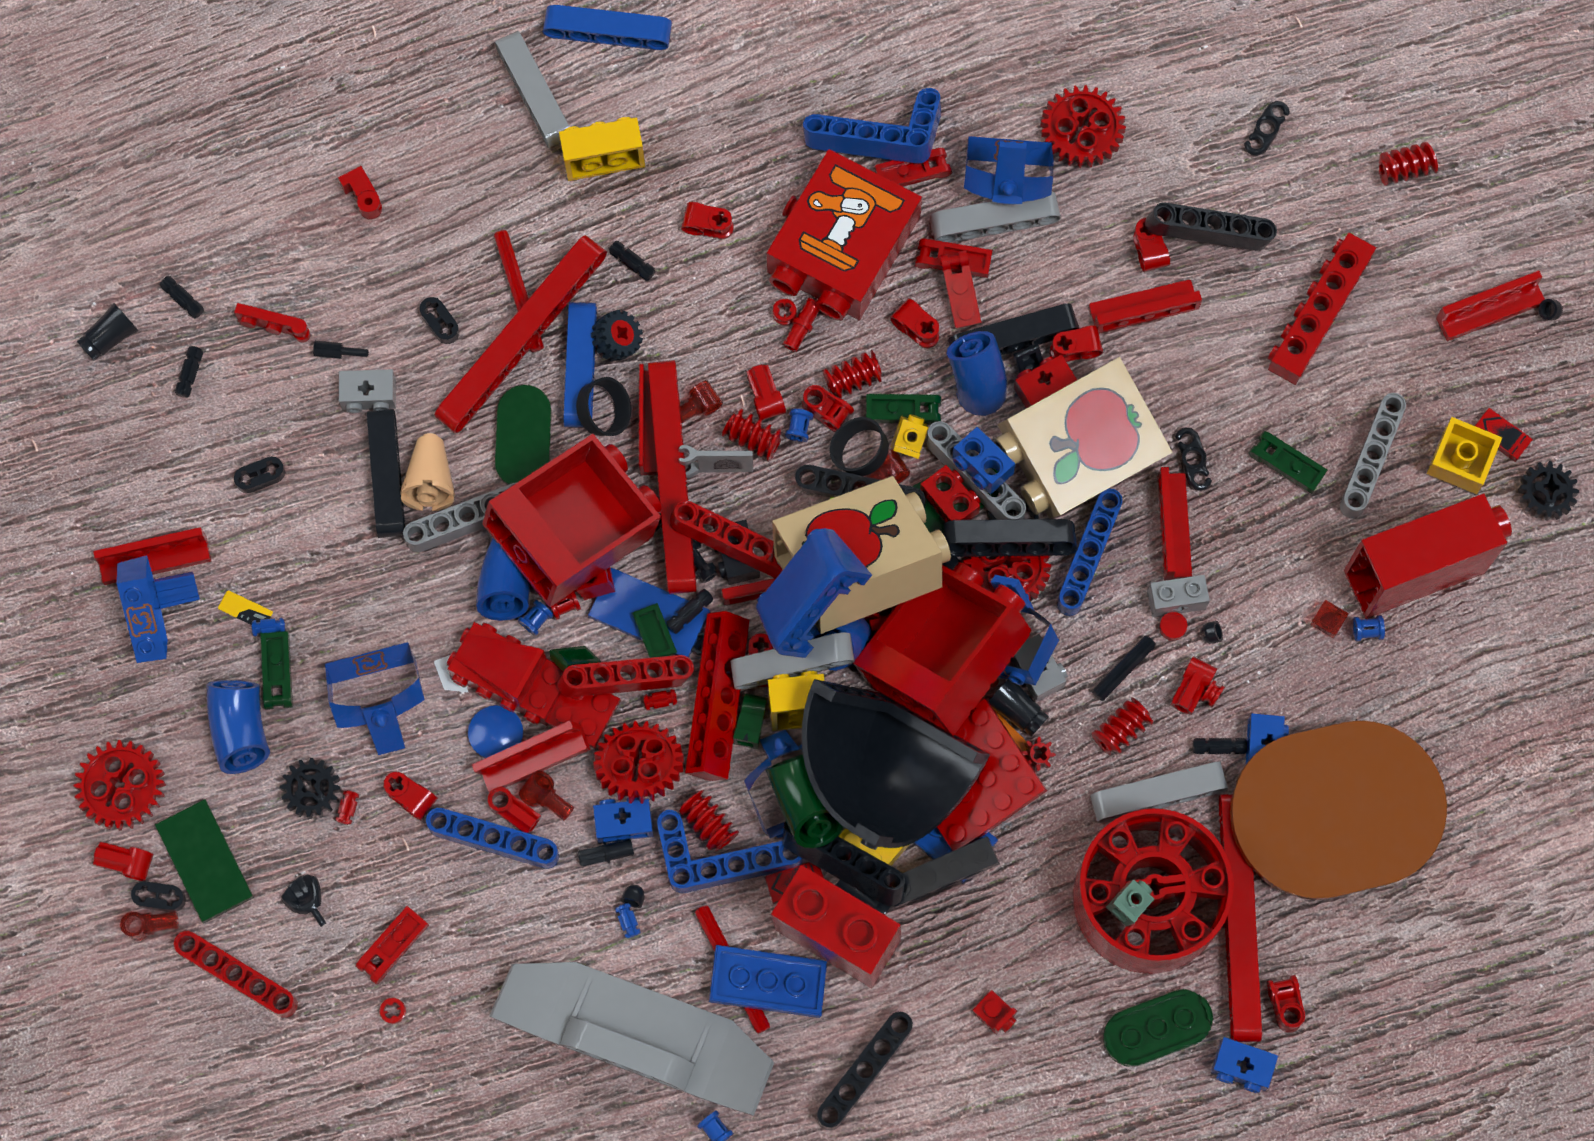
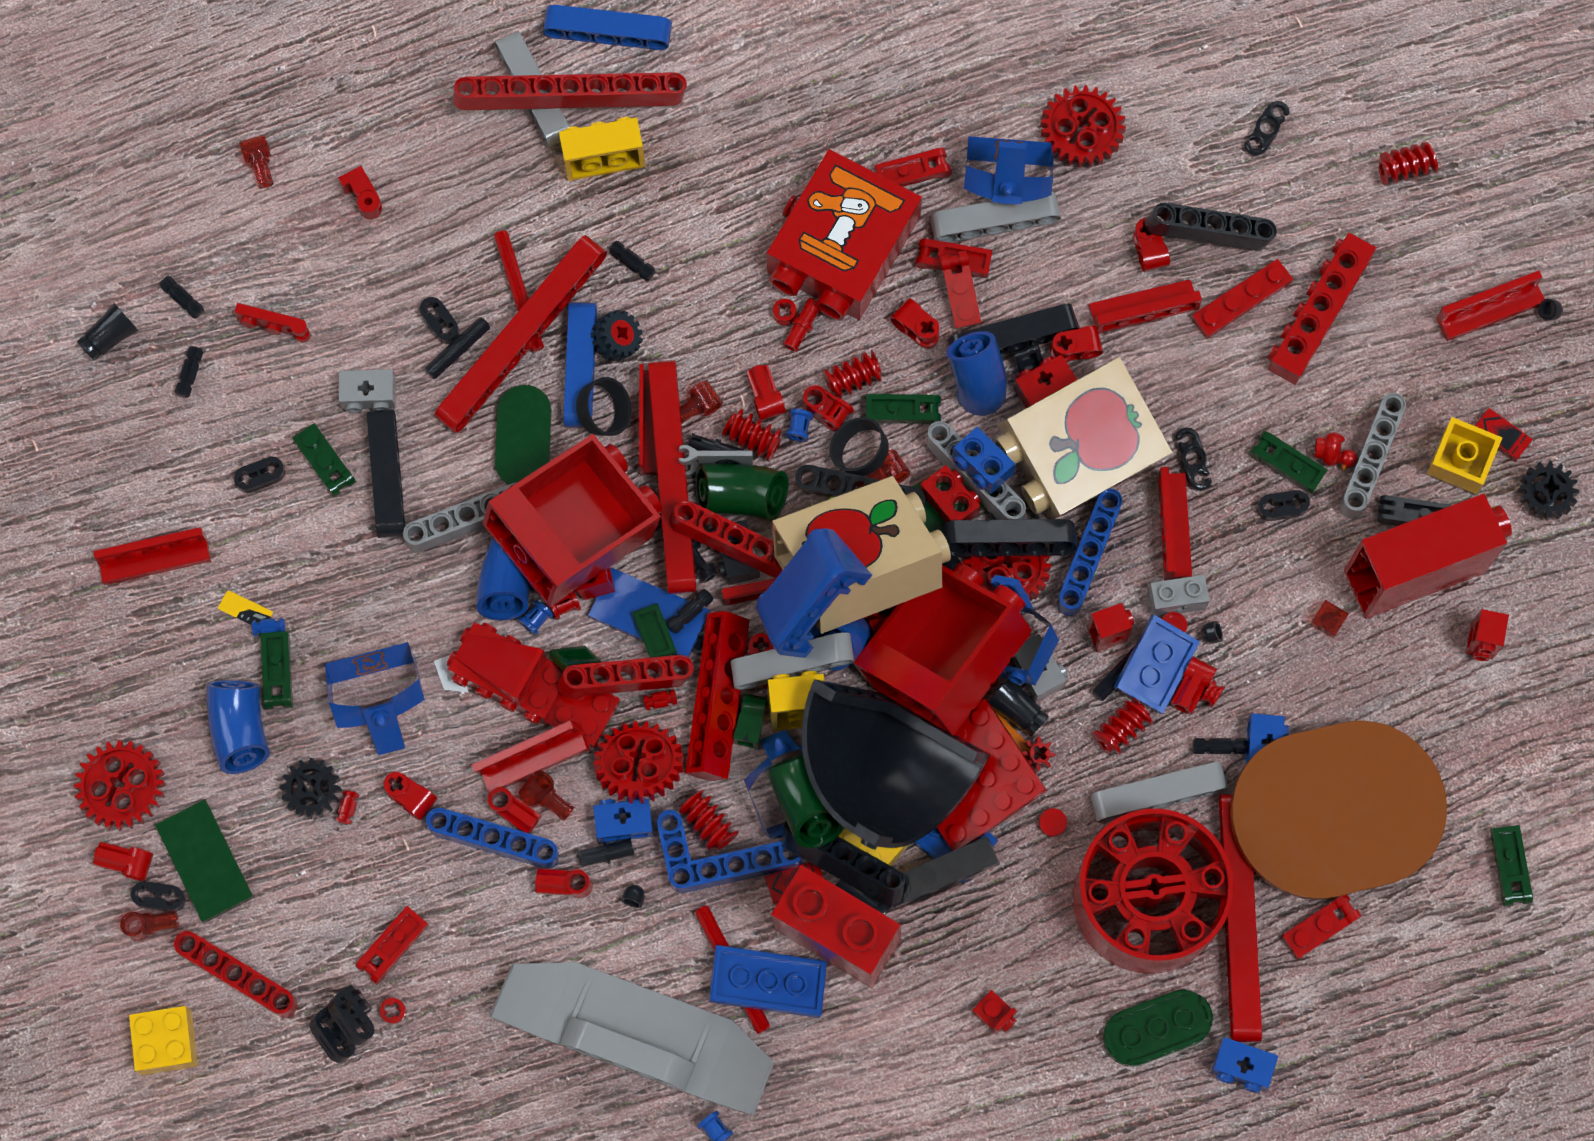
(142, 604): blue piece -> none
(163, 1040): none -> yellow brick
(257, 154): none -> clear red pin
(304, 897): black piece -> none
(323, 459): none -> dark green plate
(336, 350): black axle -> none
(343, 1016): none -> black piece
(428, 476): light nougat cone -> none
(457, 347): none -> black axle
(494, 730): blue dish -> none
(557, 96): none -> red beam
(560, 882): none -> red piece
(628, 920): blue piece -> none
(703, 221): red piece -> none
(704, 444): none -> black pin
(741, 489): none -> dark green brick
(870, 1057): black beam -> none
(879, 139): blue beam -> none
(902, 444): yellow brick -> none
(1052, 822): none -> red tile
(1110, 627): none -> red brick
(1124, 908): sand green brick -> none
(1156, 664): none -> plate
(1242, 298): none -> red plate
(1284, 511): none -> black beam
(1286, 997): red piece -> none
(1320, 927): none -> red plate
(1329, 451): none -> red animal
(1377, 623): blue bush -> none
(1402, 510): none -> black hinge
(1487, 635): none -> red brick
(1511, 864): none -> dark green plate

